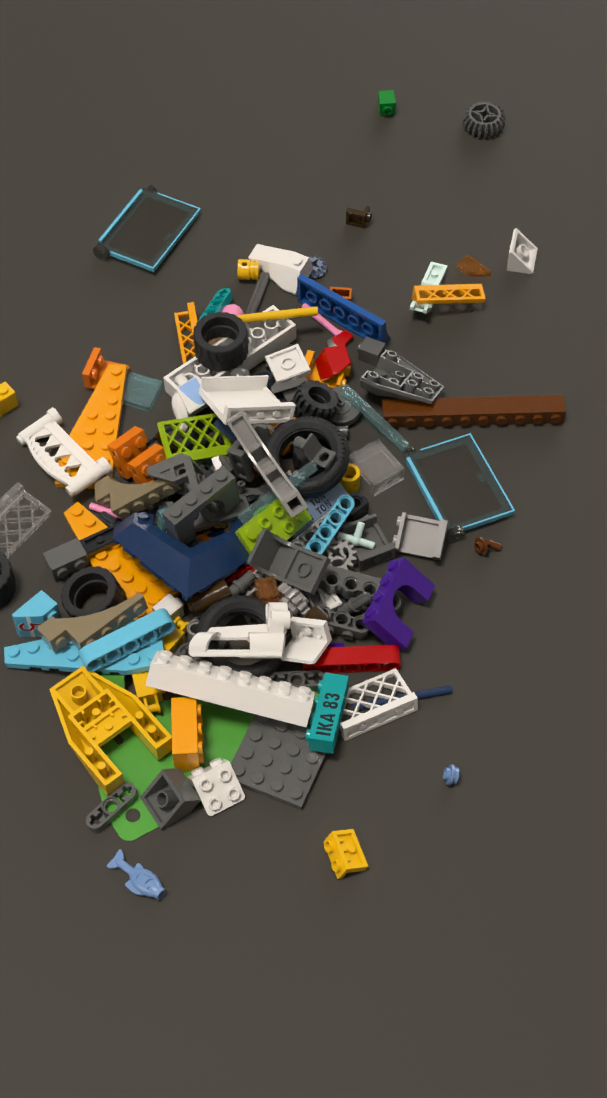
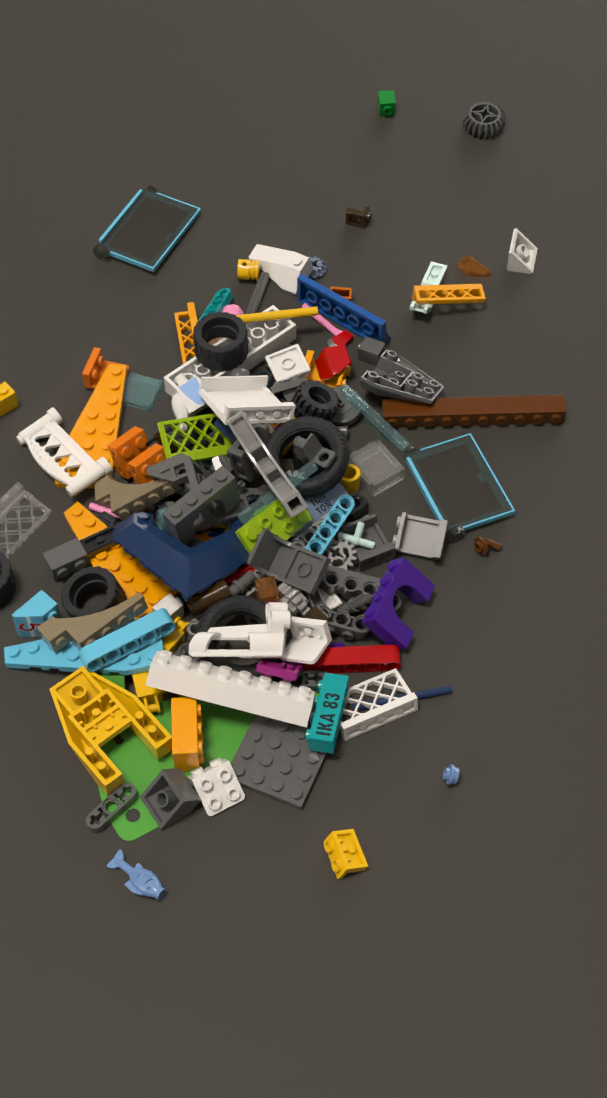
(286, 670): none -> magenta plate

